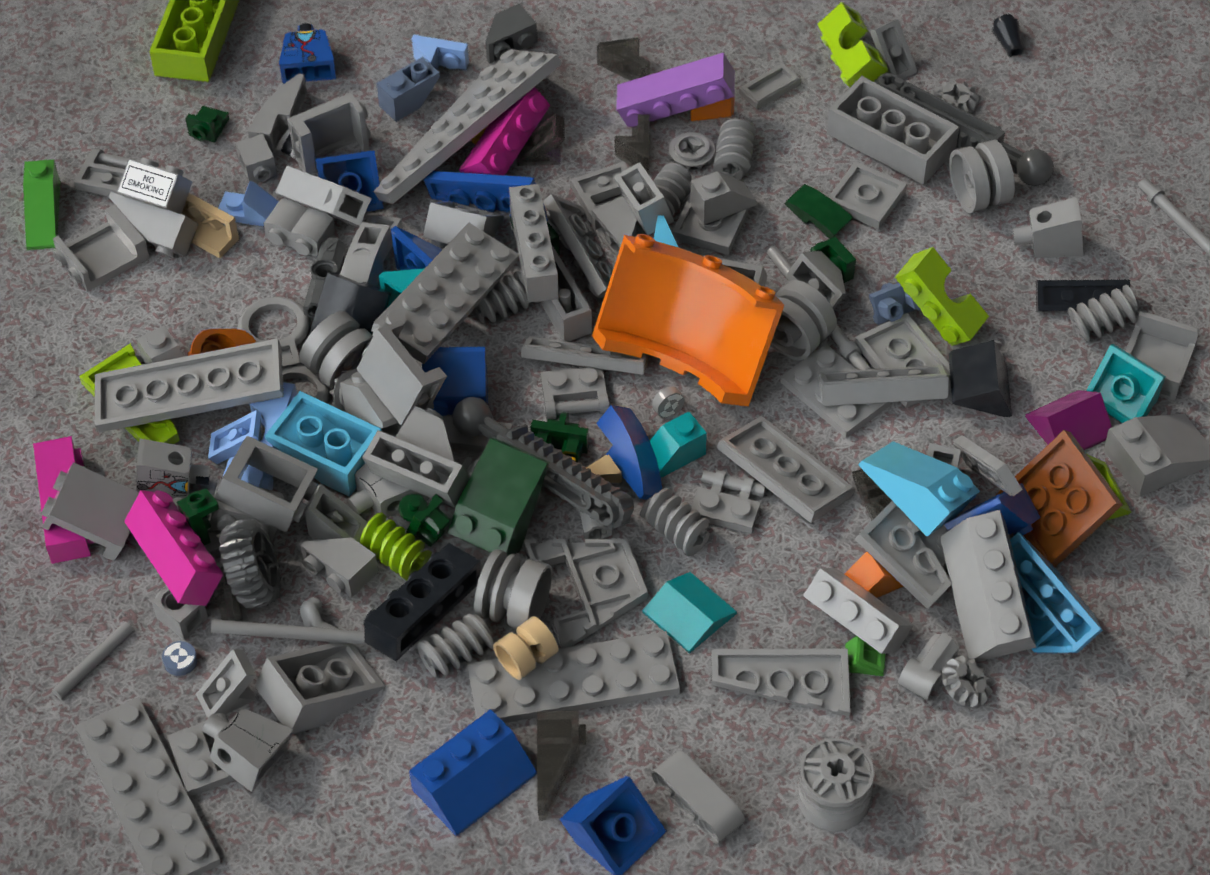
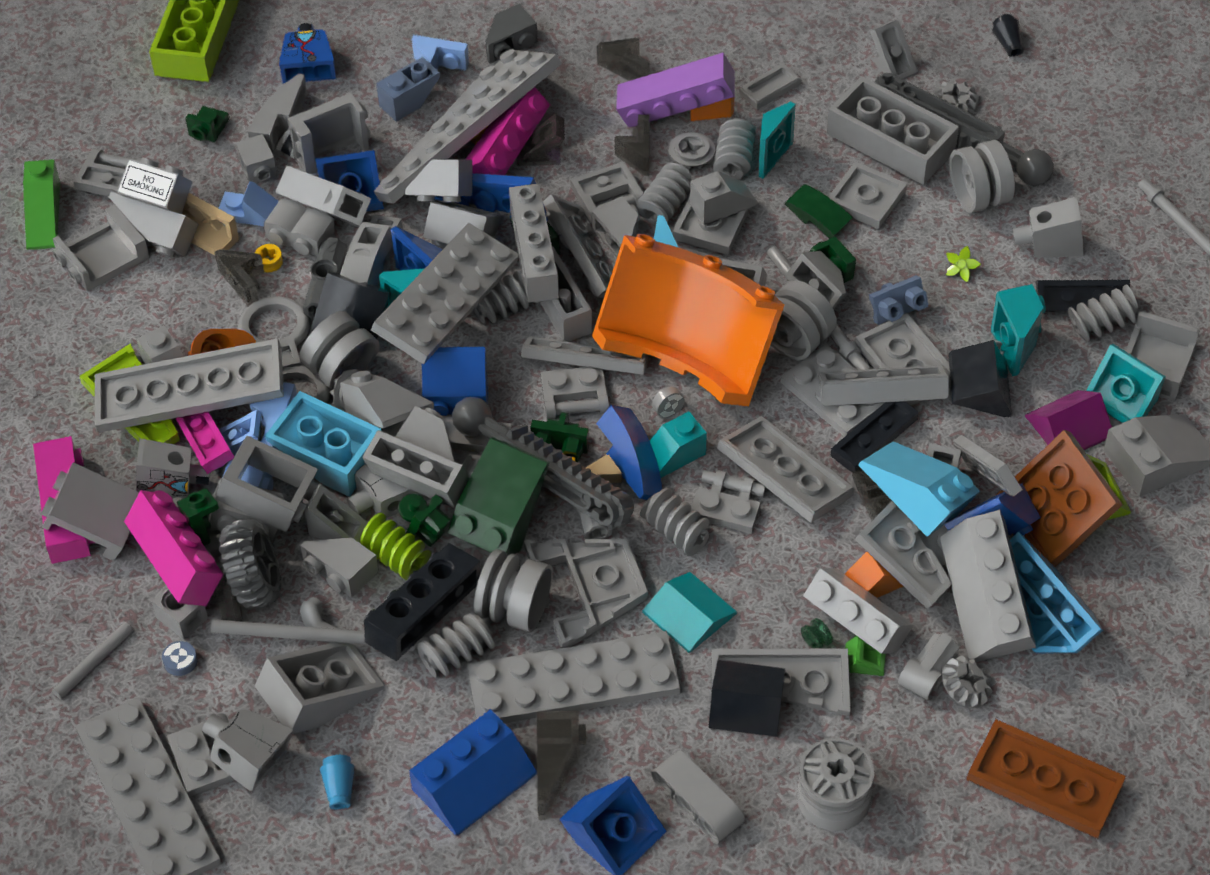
(206, 440): none -> dark pink plate
(228, 685): light grey slope -> none
(240, 272): none -> clear smoke slope
(271, 251): none -> yellow bush
(338, 780): none -> dark azure cone
(396, 374): light grey panel -> none
(443, 178): none -> light grey slope
(522, 650): tan wheel -> none
(643, 197): light grey slope -> none
(746, 698): none -> black slope
(776, 136): none -> teal slope
(816, 634): none -> clear green bush
(855, 58): lime arch -> none
(874, 433): none -> black plate
(924, 282): lime arch -> none
(961, 264): none -> lime plant
(1017, 324): none -> teal slope
(1046, 778): none -> dark orange plate

